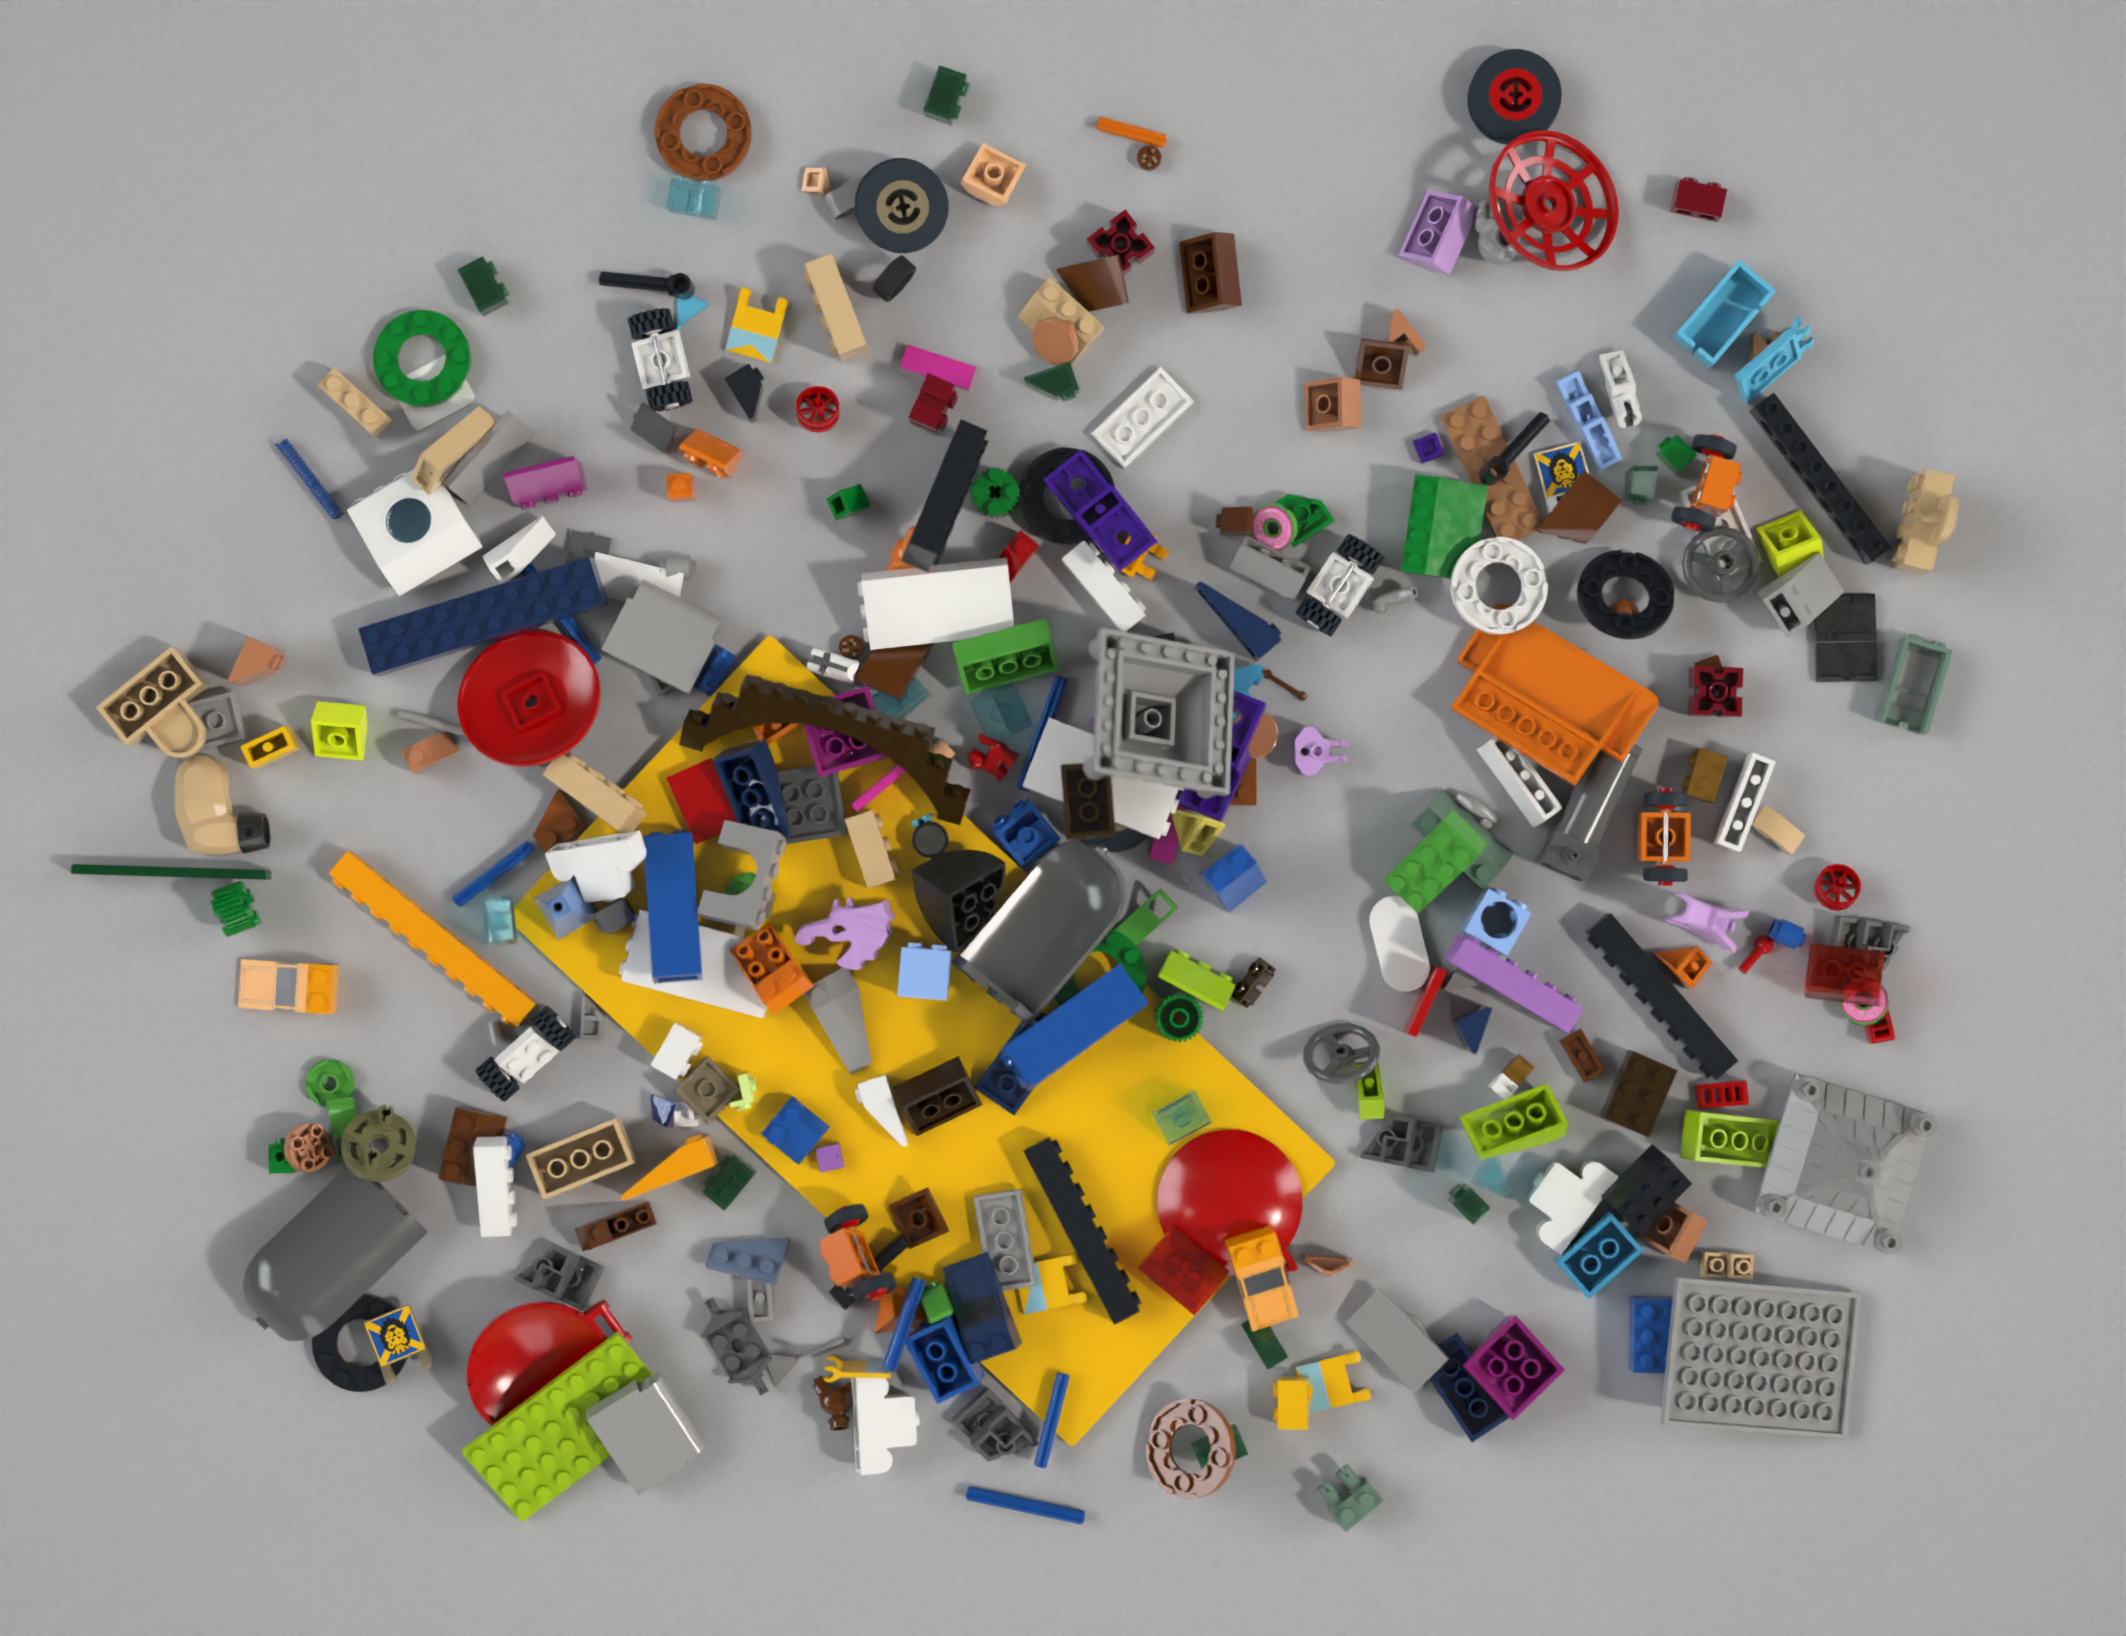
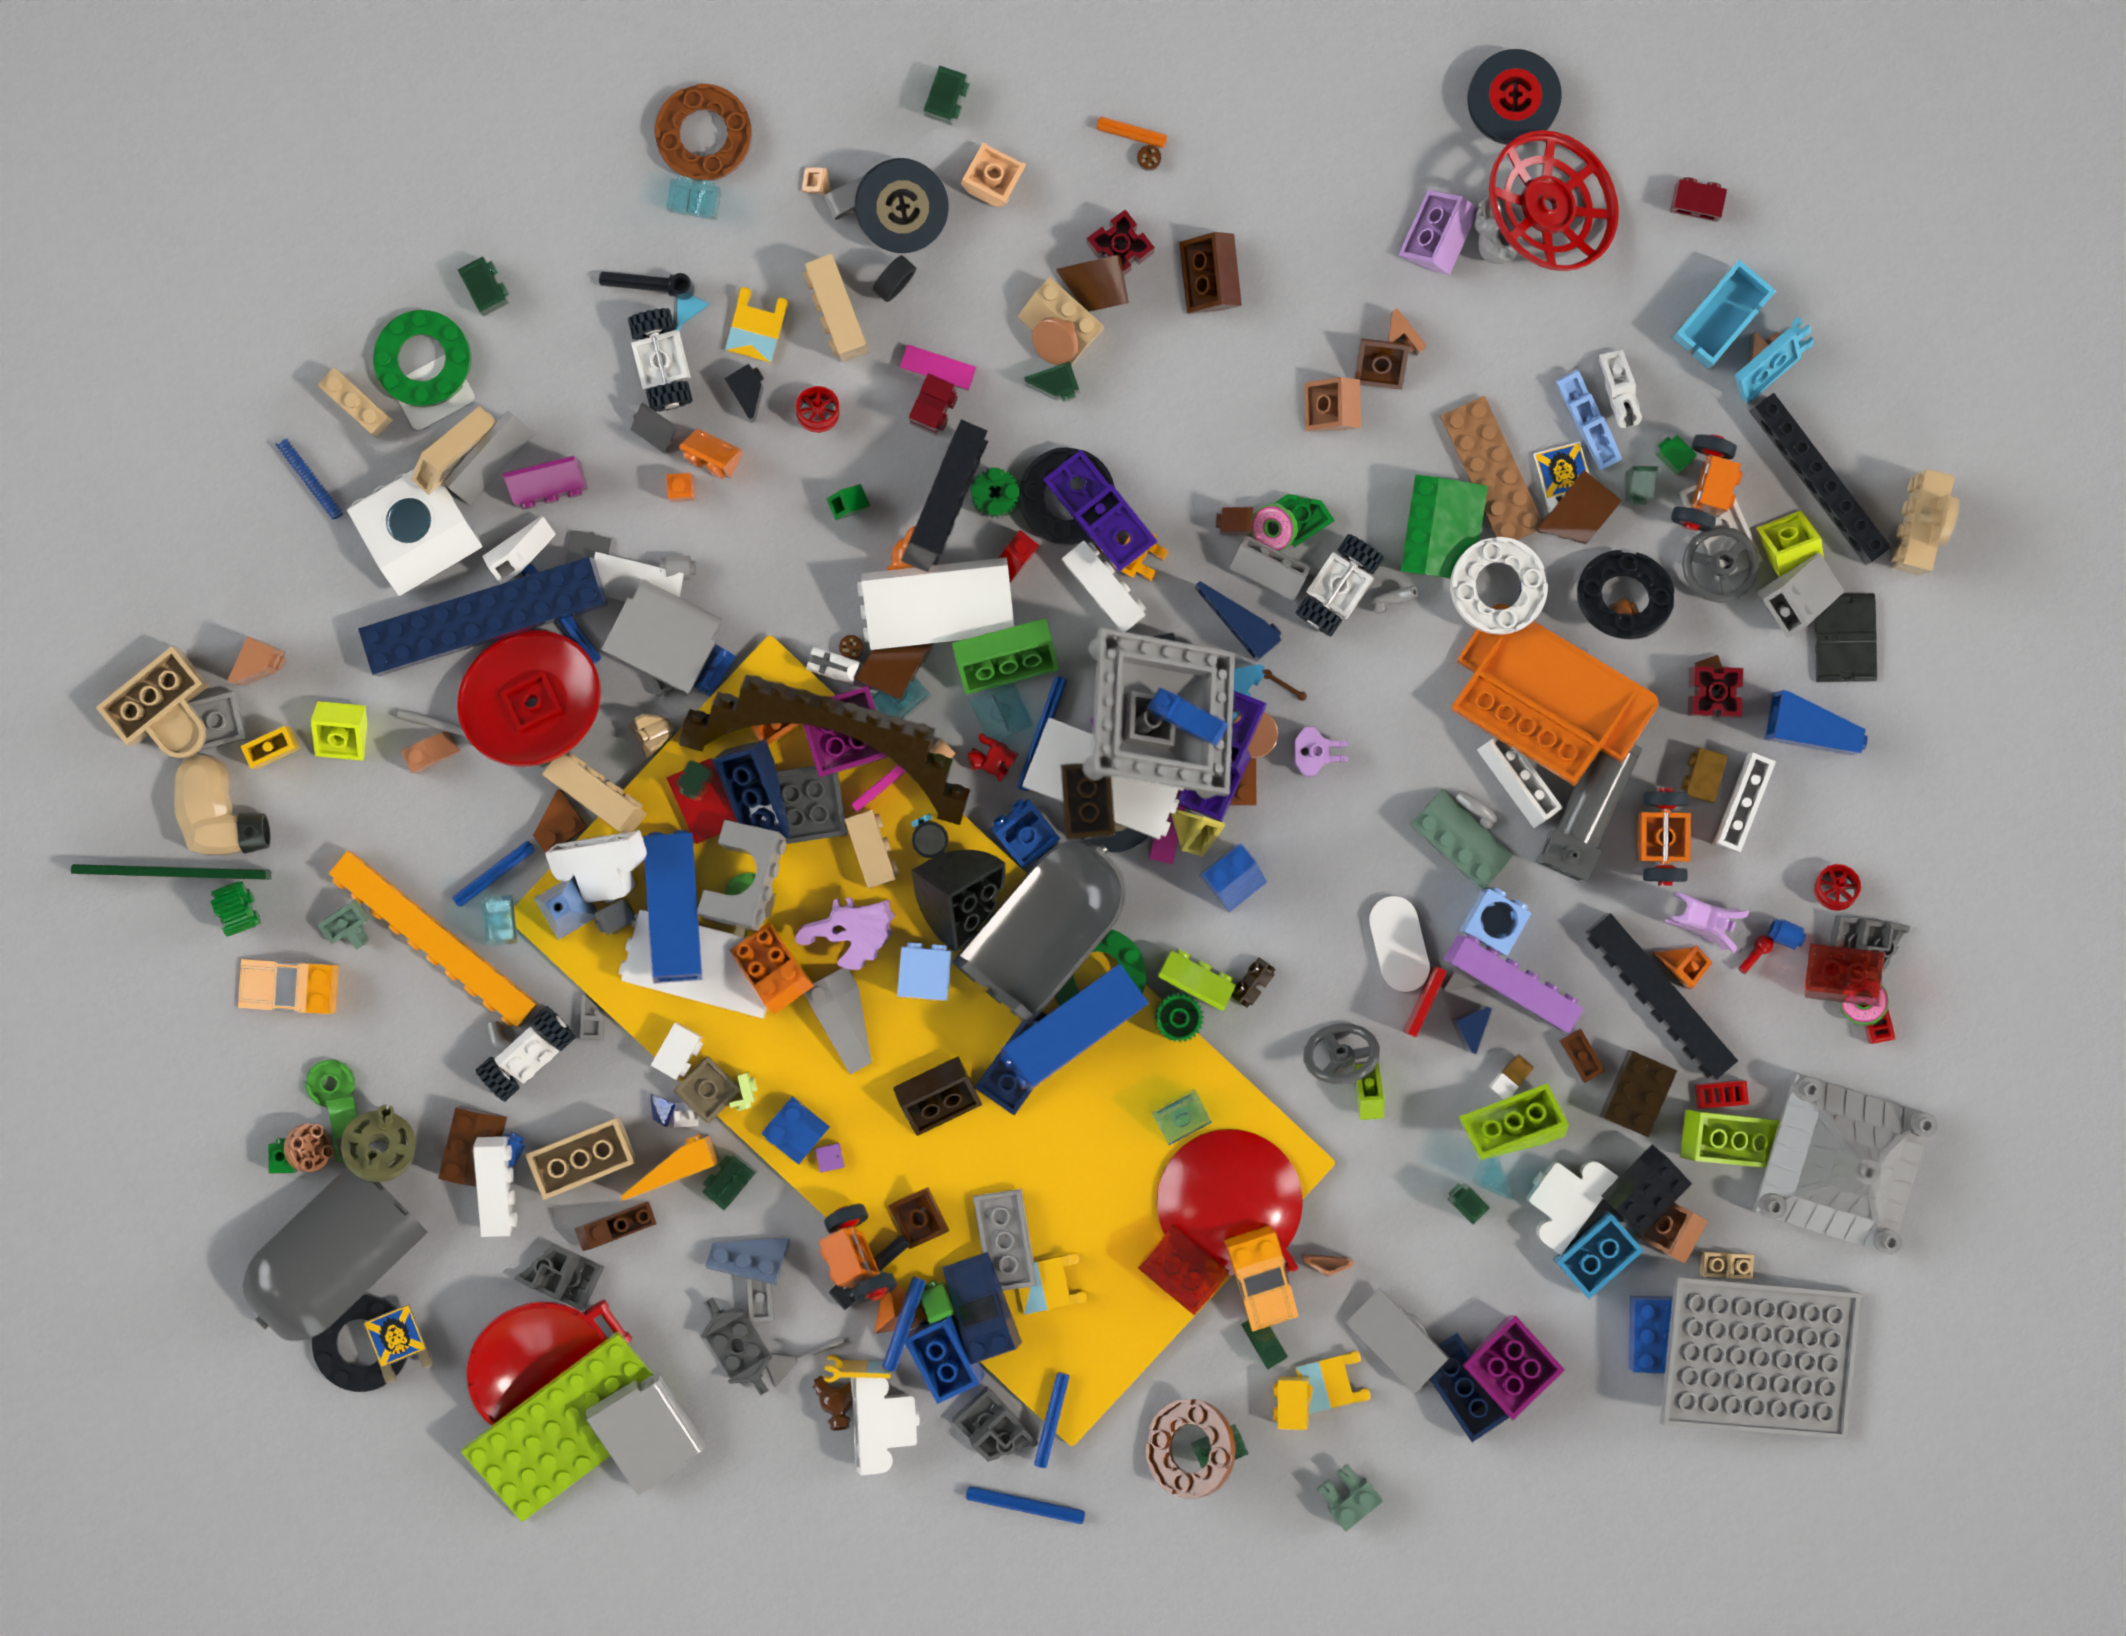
(347, 924): none -> sand green hinge
(652, 732): none -> tan brick
(695, 780): none -> clear green brick
(880, 1103): white slope -> none
(1082, 1230): black brick -> none
(1142, 417): white tile -> none
(1143, 920): bright green piece -> none
(1187, 717): none -> blue slope
(1406, 1143): dark grey slope -> none
(1428, 448): dark purple tile -> none
(1435, 861): bright green brick -> none
(1512, 451): black axle -> none
(1778, 829): tan slope -> none
(1807, 725): none -> blue slope
(1914, 684): door -> none

